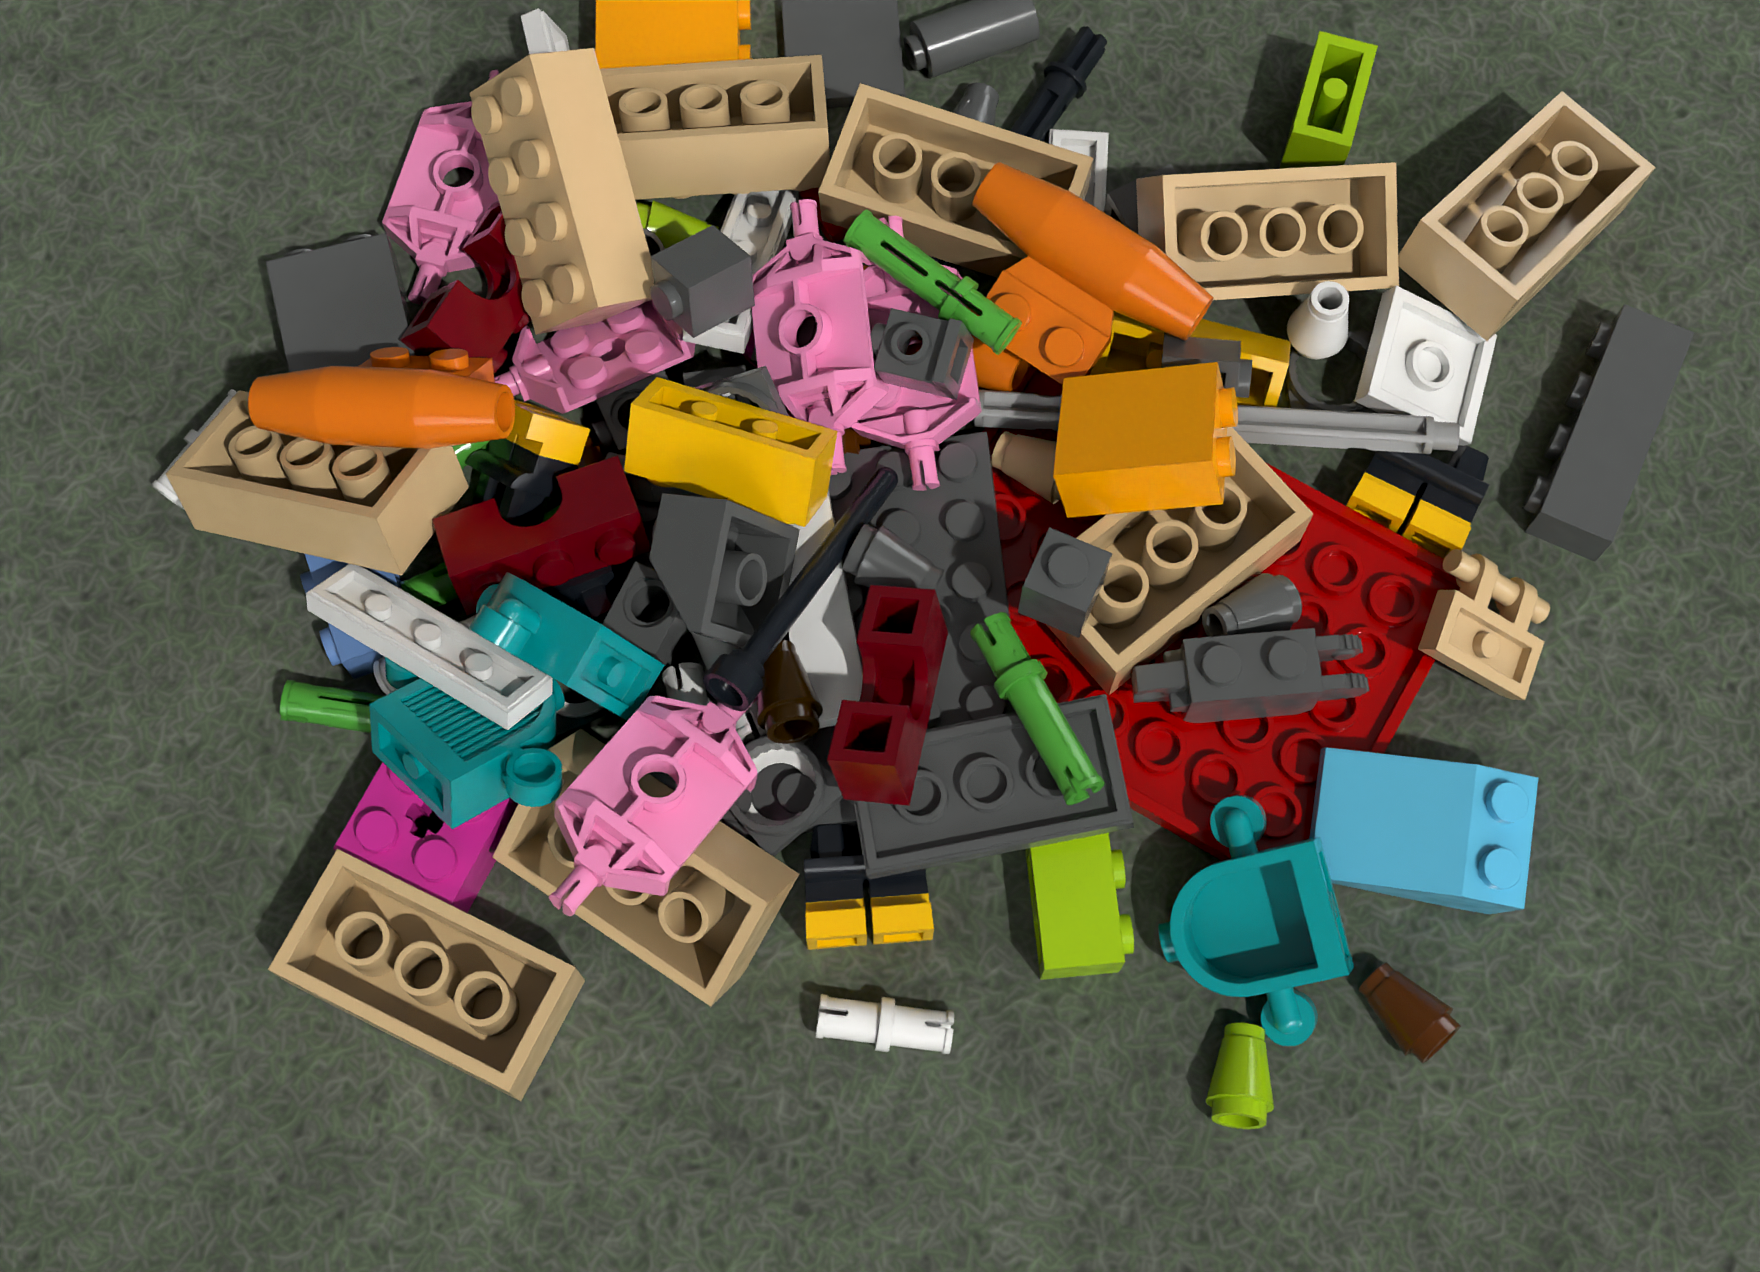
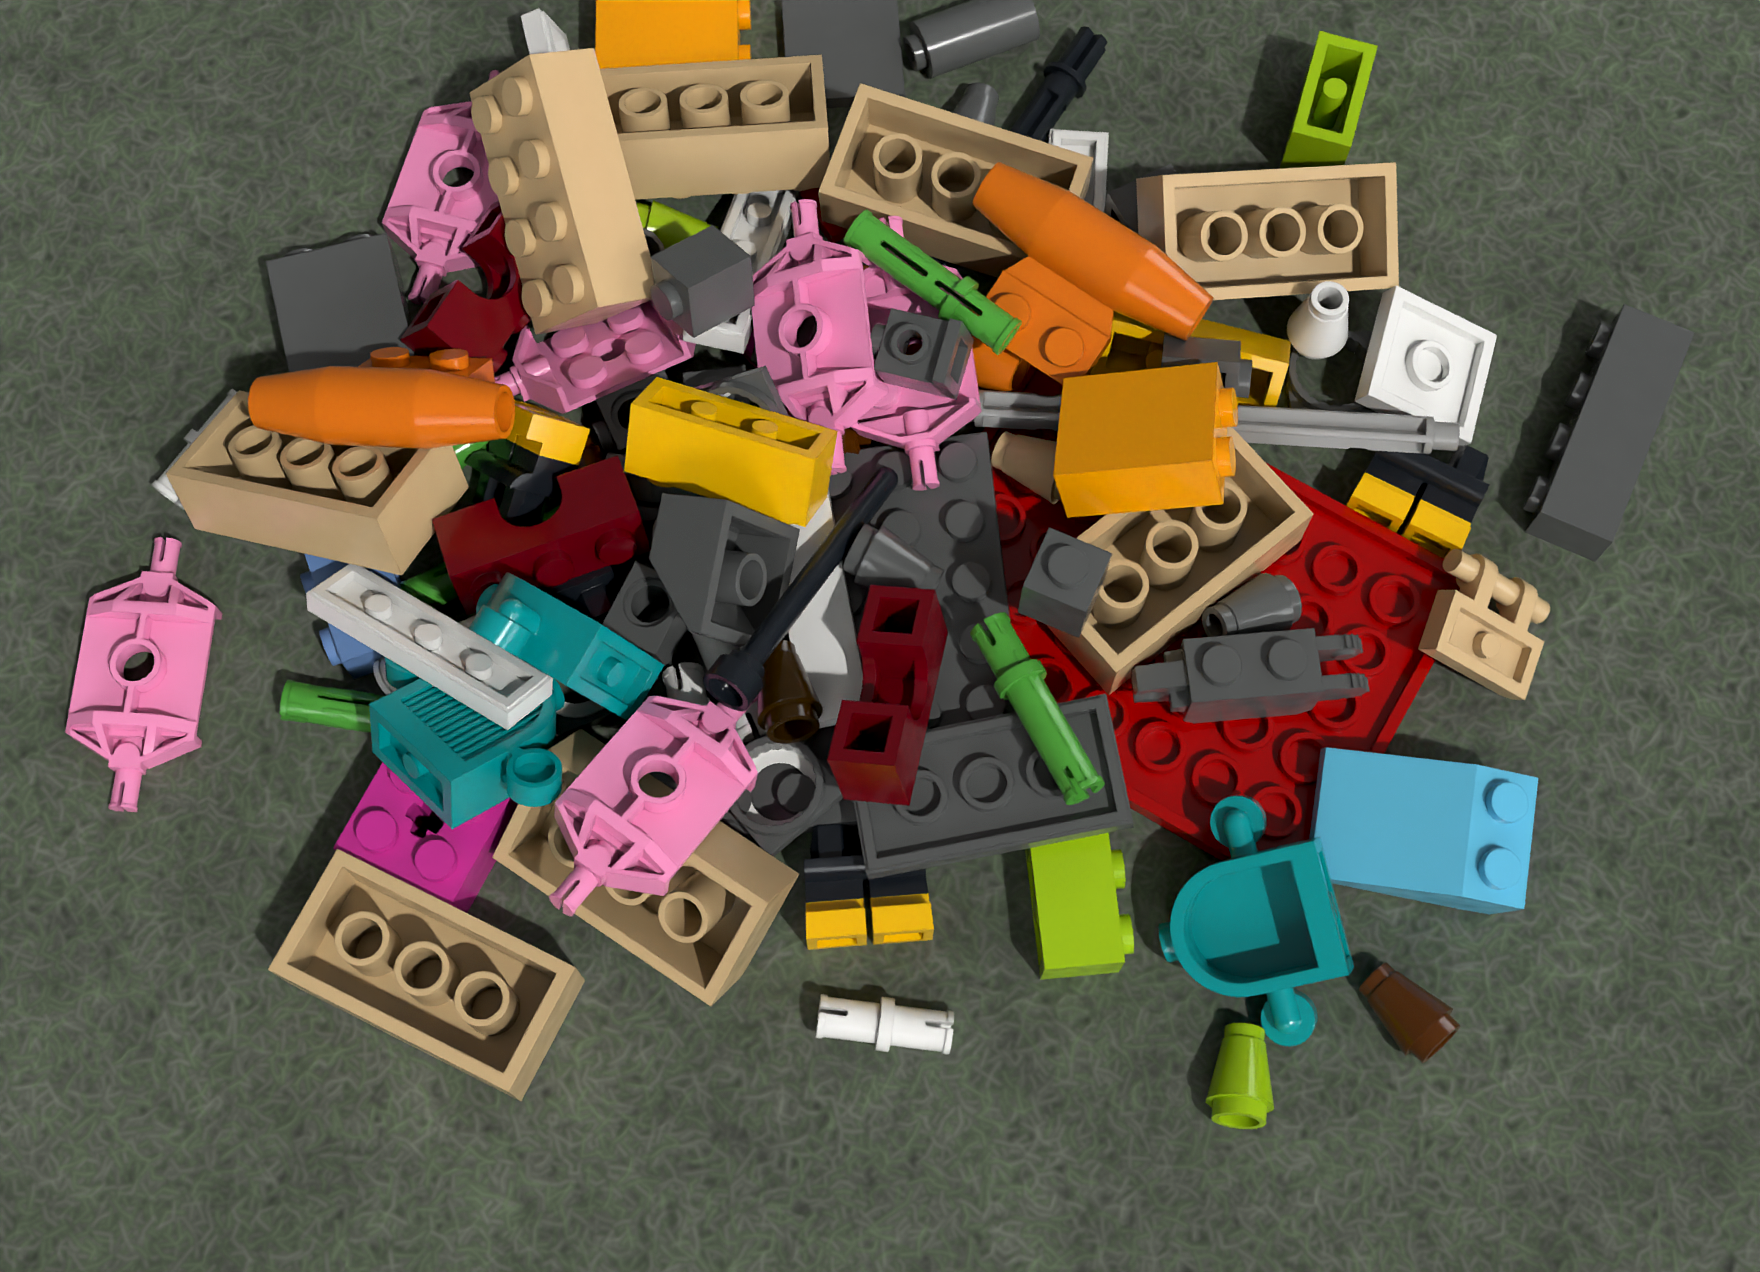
(150, 718): none -> bright pink plate
(1523, 215): tan brick -> none

